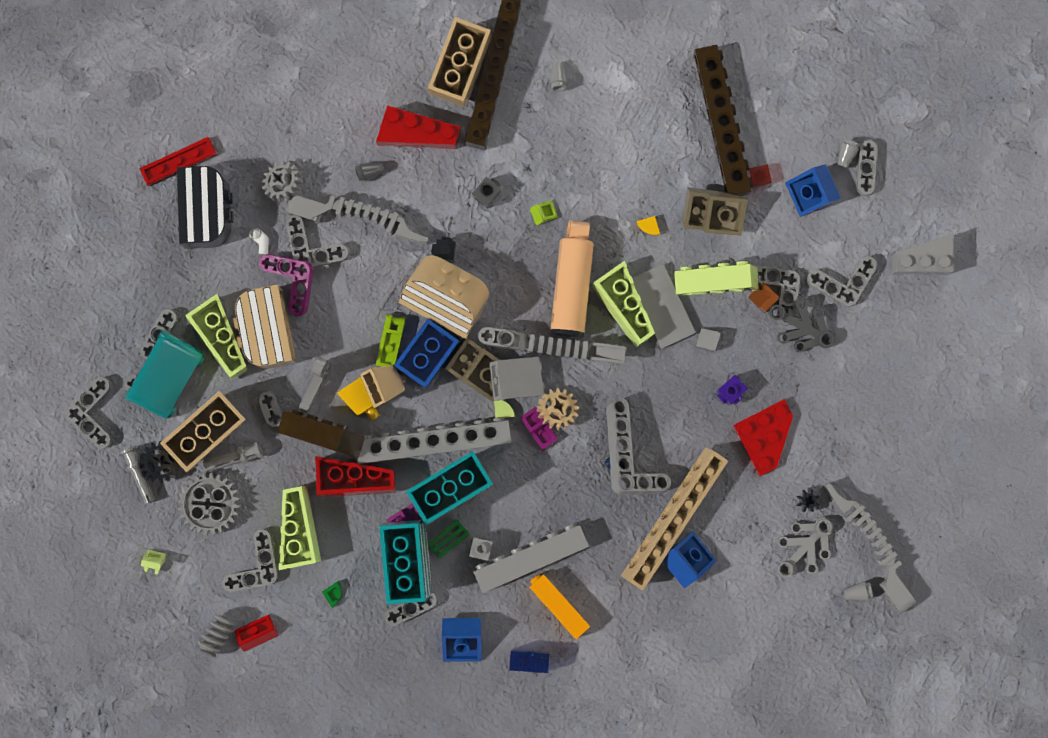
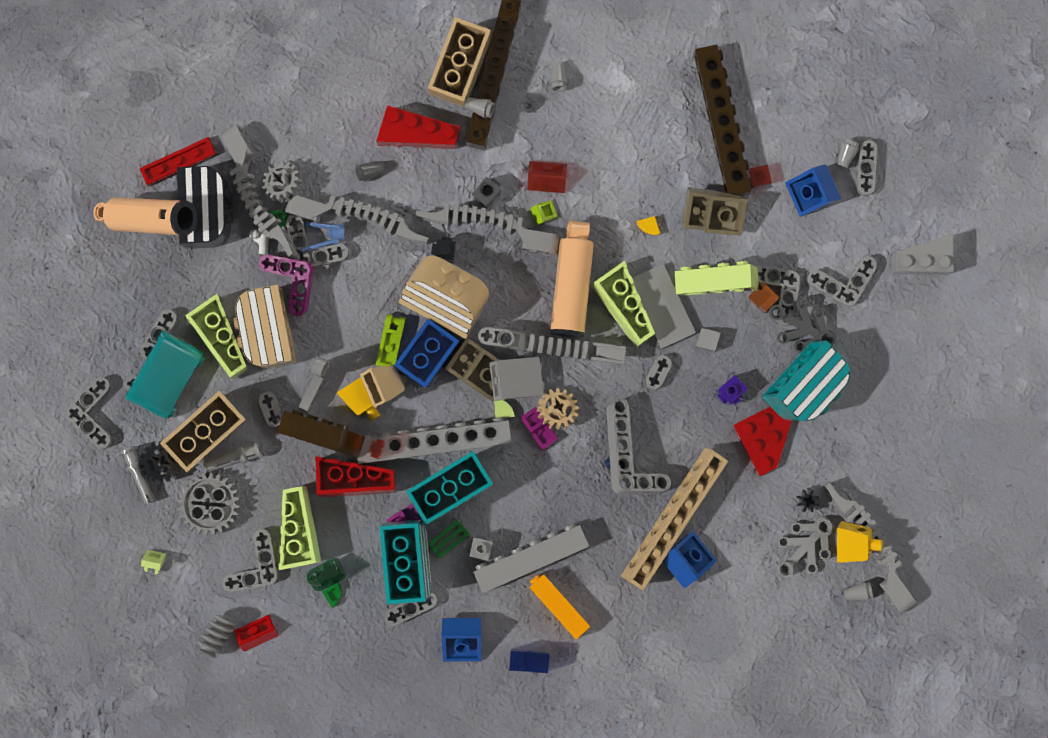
(147, 215): none -> light nougat piece
(241, 152): none -> light grey piece
(282, 215): none -> green tile
(327, 574): none -> clear green piece
(335, 231): none -> medium blue plant
(376, 448): none -> clear red plate
(482, 107): none -> light grey cone
(532, 240): none -> light grey piece
(547, 176): none -> clear red panel
(662, 375): none -> light grey beam
(809, 383): none -> teal brick
(855, 542): none -> yellow torso

